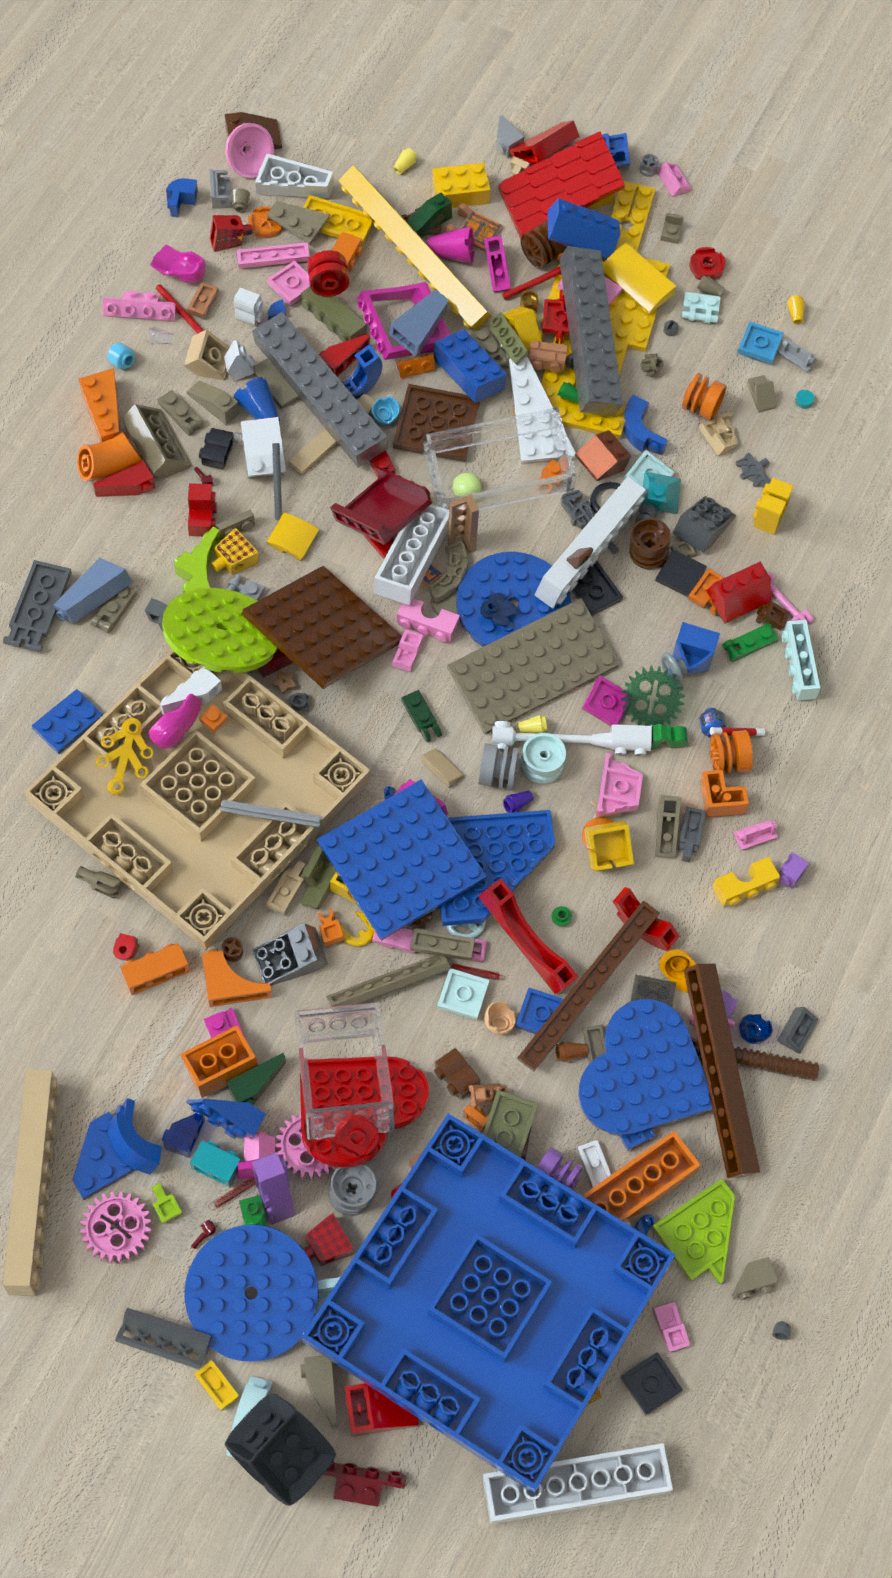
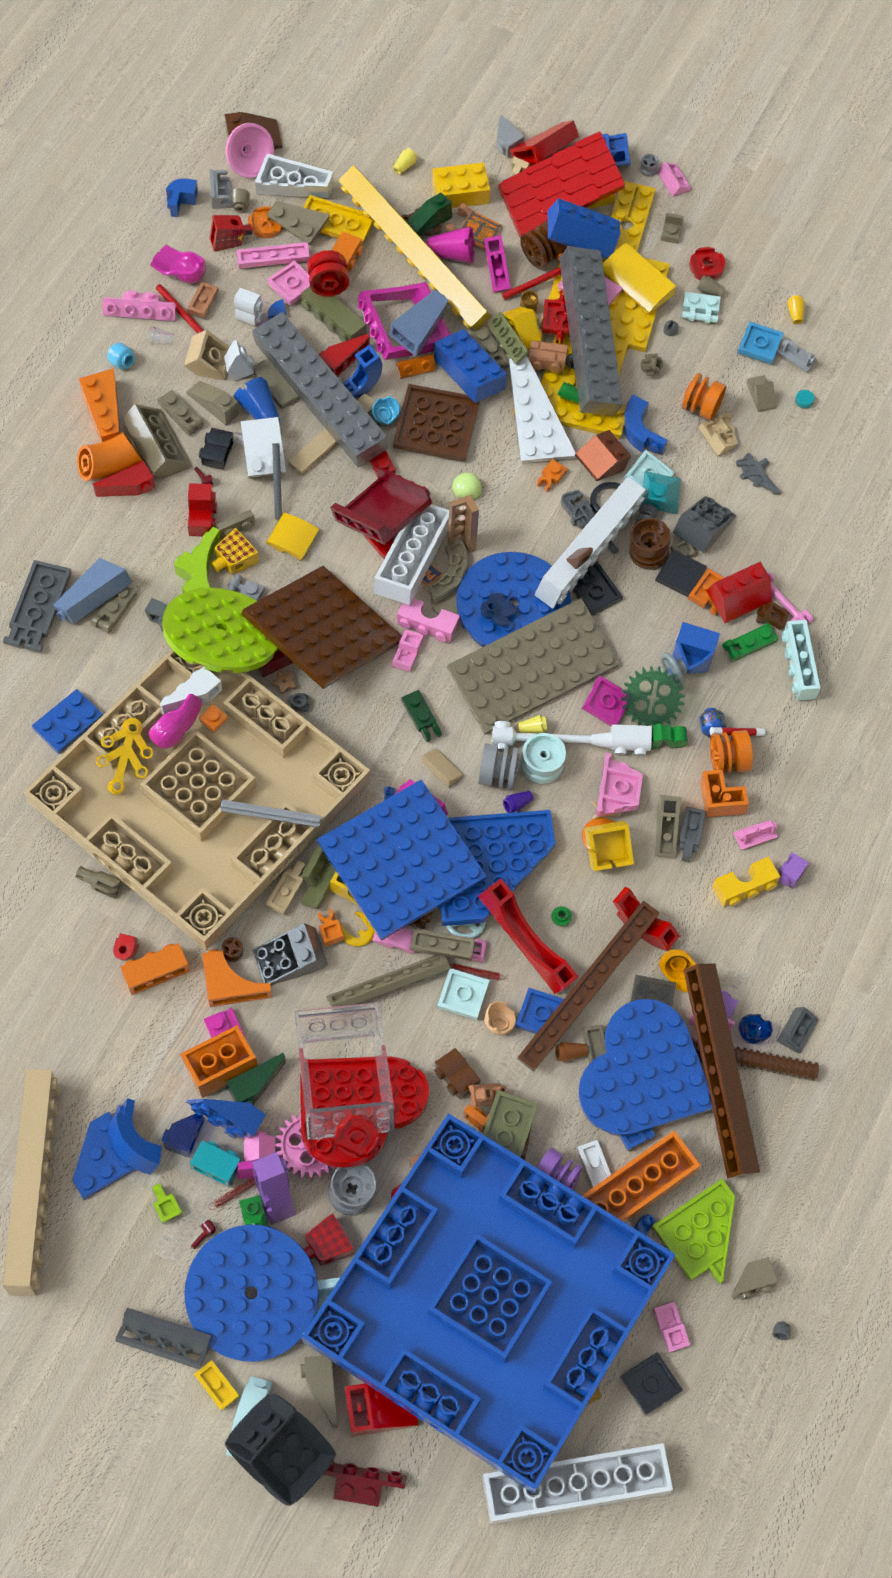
(128, 1212): bright pink gear -> none
(499, 430): clear door -> none
(772, 505): yellow piece -> none

